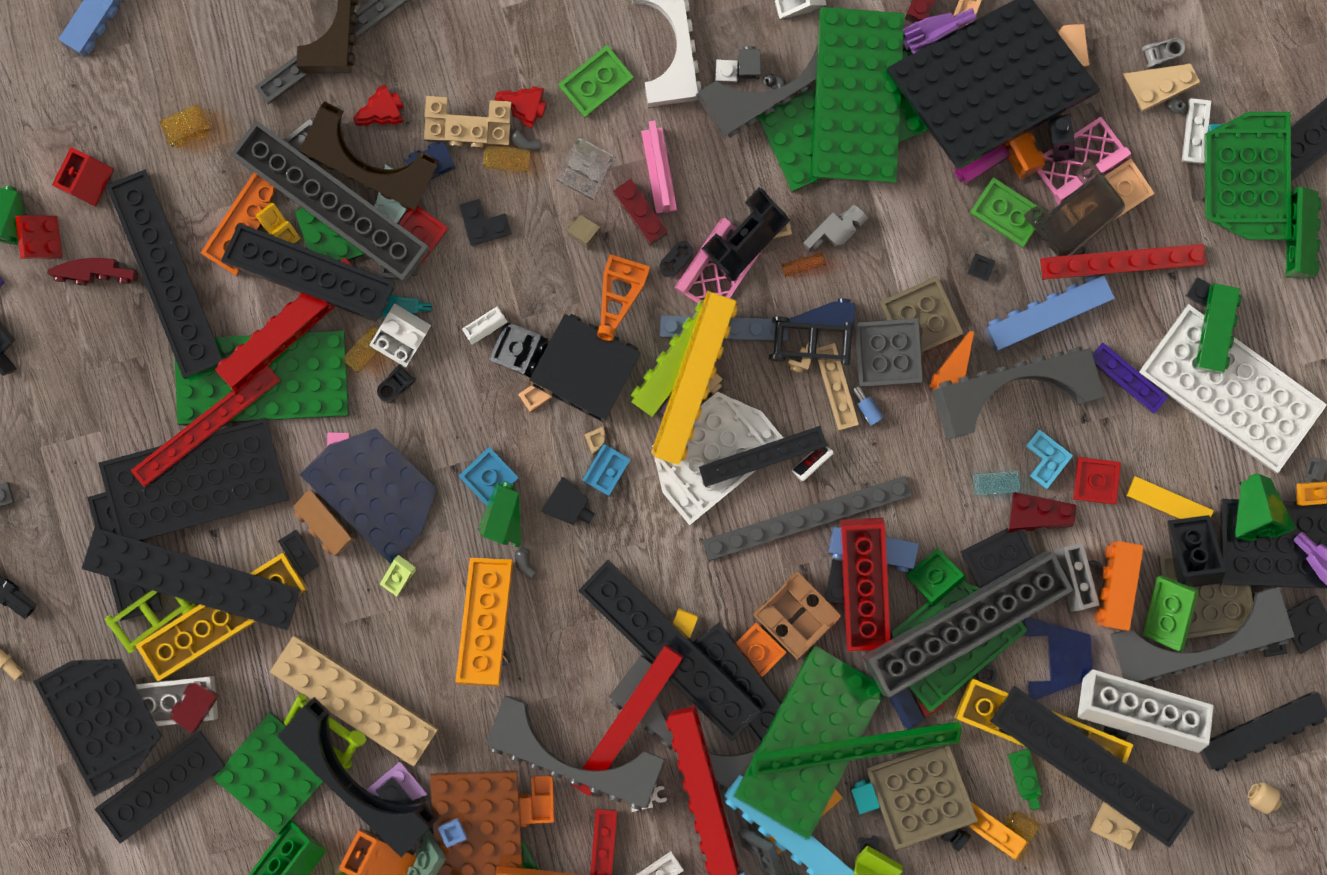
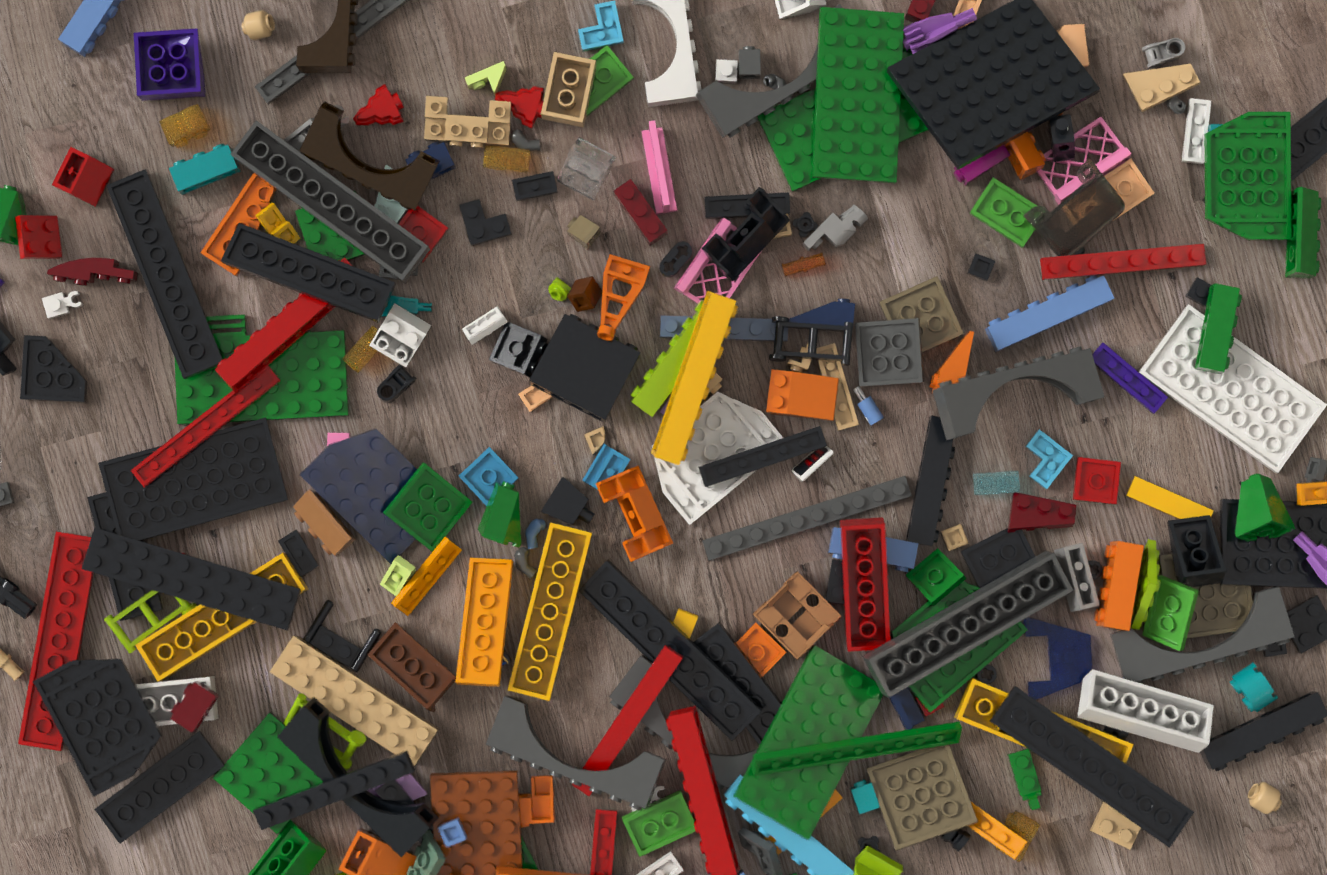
(49, 374): none -> black plate
(58, 304): none -> white plate
(58, 633): none -> red plate
(168, 64): none -> dark purple slope
(204, 169): none -> teal brick
(226, 326): none -> green tile
(258, 25): none -> tan head
(334, 790): none -> black plate
(335, 644): none -> black plate
(412, 666): none -> reddish brown plate
(426, 576): none -> light orange plate
(427, 507): none -> green plate
(492, 74): none -> yellowish green slope
(532, 531): none -> medium blue arm
(534, 186): none -> black plate
(550, 611): none -> yellow brick
(559, 289): none -> lime plate
(568, 89): none -> tan brick
(585, 294): none -> reddish brown panel
(606, 32): none -> medium azure plate
(639, 510): none -> orange bracket
(659, 823): none -> bright green plate
(735, 206): none -> black plate
(802, 395): none -> orange slope
(806, 218): none -> black plate
(930, 485): none -> black brick
(954, 537): none -> tan tile
(1146, 584): none -> lime plate
(1253, 687): none -> teal brick

